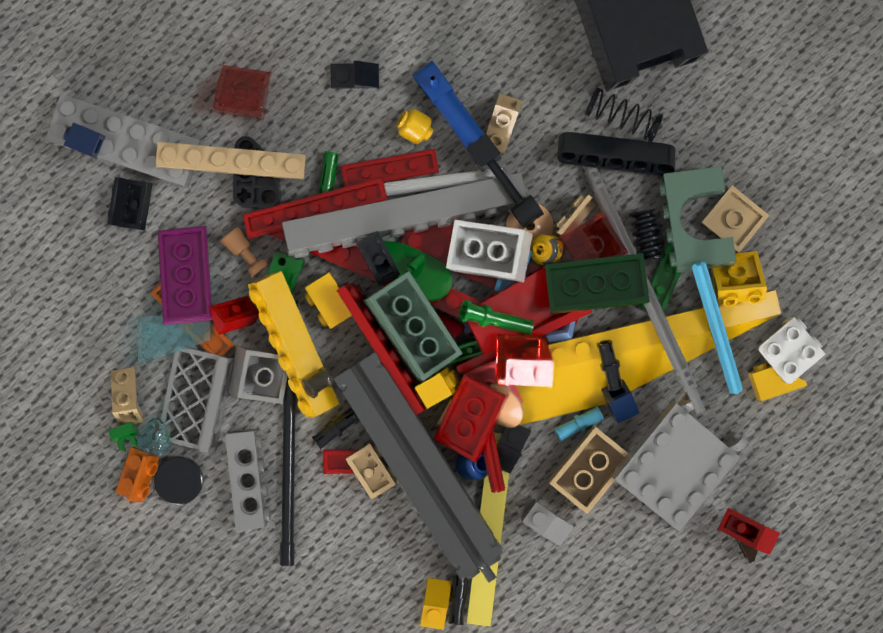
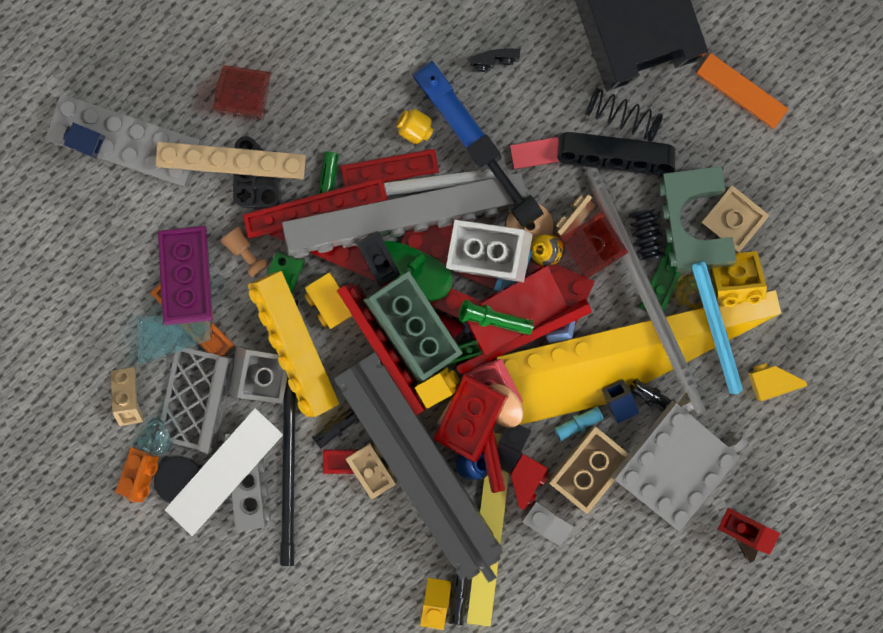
(123, 433): green tile -> none
(129, 203): black bracket -> none
(223, 472): none -> white sticker
(234, 314): red slope -> none
(318, 382): clear smoke bush -> none
(354, 75): black slope -> none
(486, 60): none -> black slope
(503, 121): tan bracket -> none
(523, 361): clear red slope -> none
(525, 479): none -> red slope
(534, 153): none -> coral tile
(597, 283): dark green plate -> none
(610, 365): black pin -> none
(651, 395): none -> black pin
(685, 287): none -> clear yellow piece
(742, 91): none -> orange tile
(791, 350): white bracket -> none

